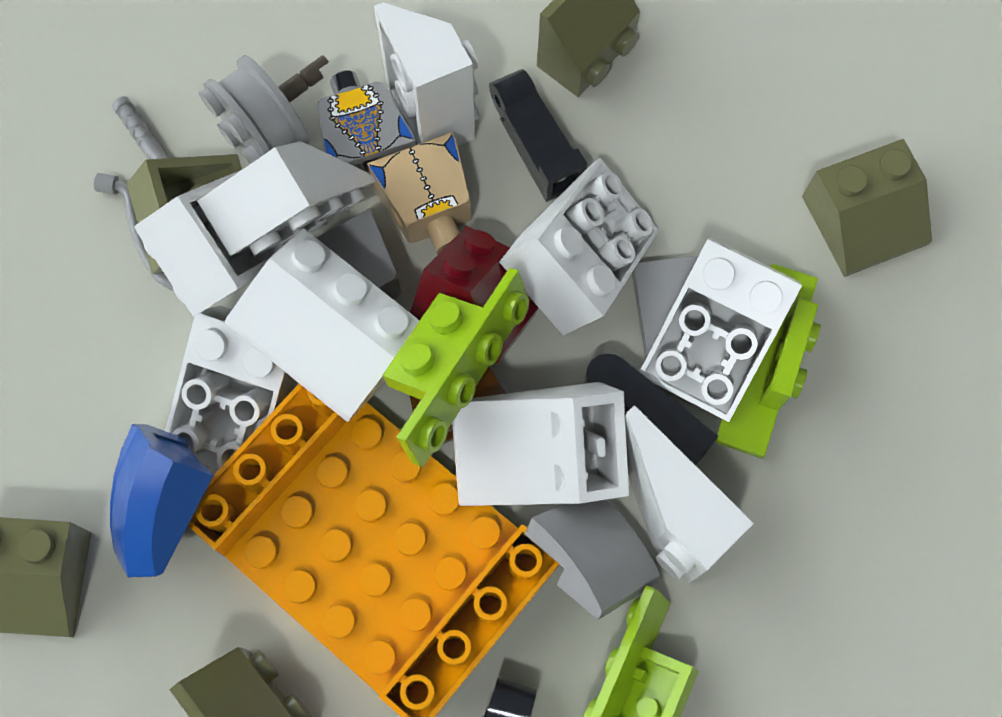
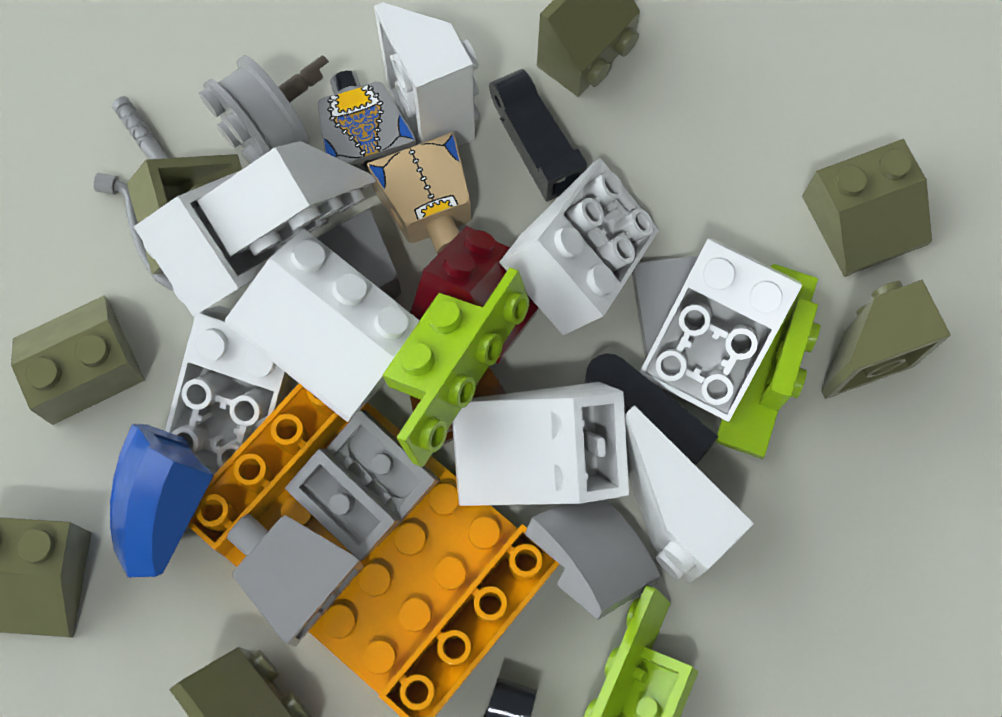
(74, 362): none -> olive slope
(290, 573): none -> light grey torso
(361, 485): none -> light grey slope
(886, 337): none -> olive slope

